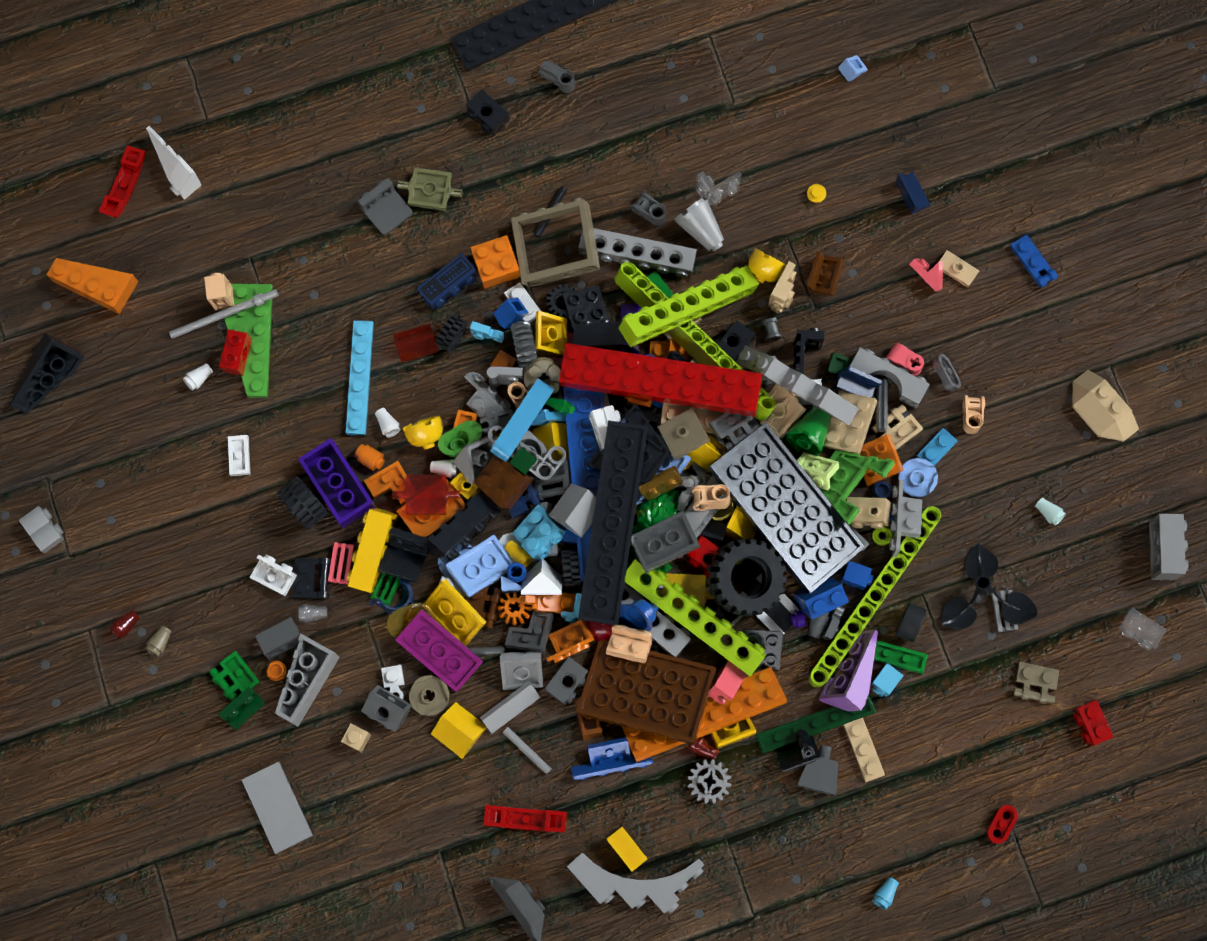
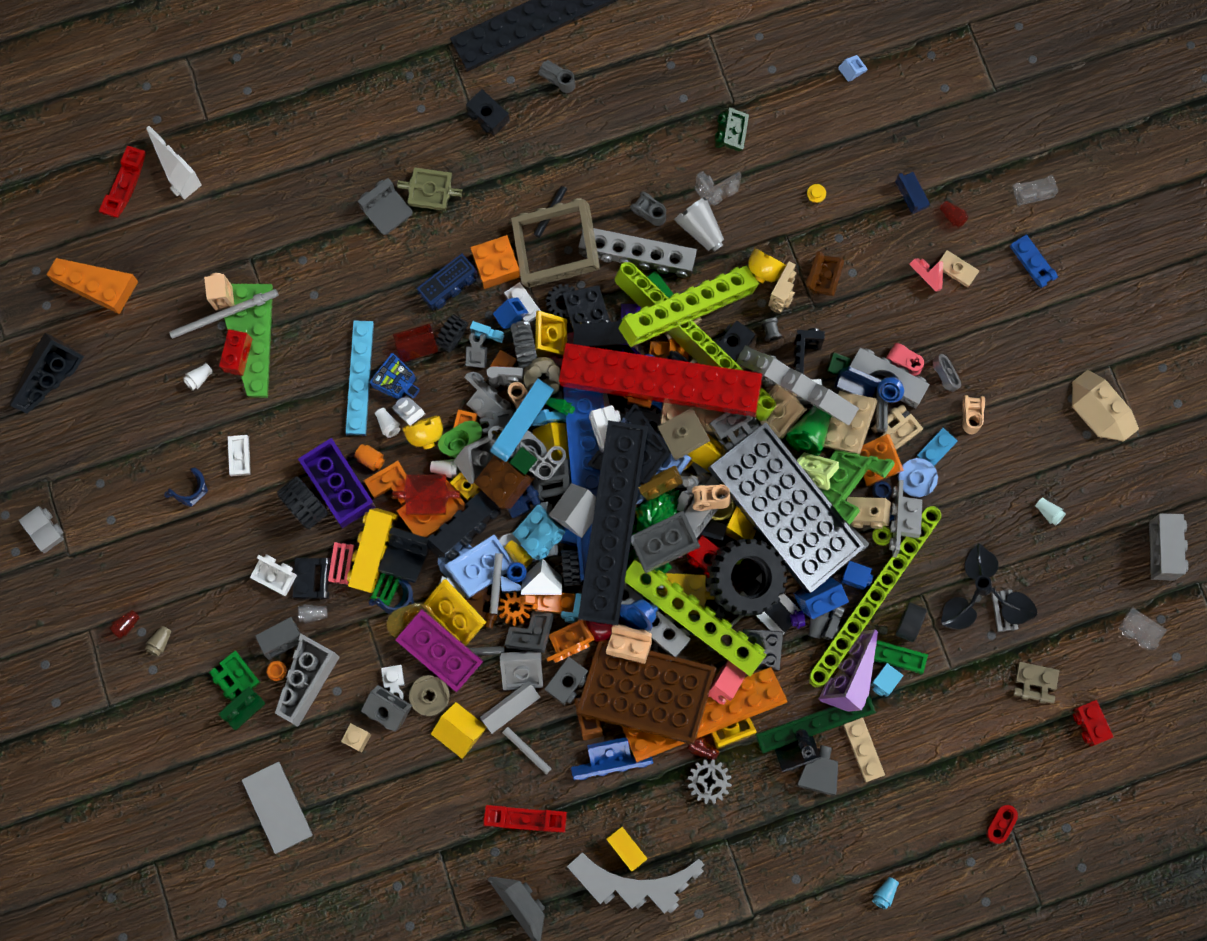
(200, 491): none -> dark blue helmet
(395, 379): none -> torso
(408, 410): none -> white plate
(476, 354): none -> dark grey plate
(496, 583): none -> light grey bar
(731, 129): none -> dark green bracket
(891, 389): none -> blue cone
(954, 214): none -> clear red cone
(1035, 190): none -> clear hinge

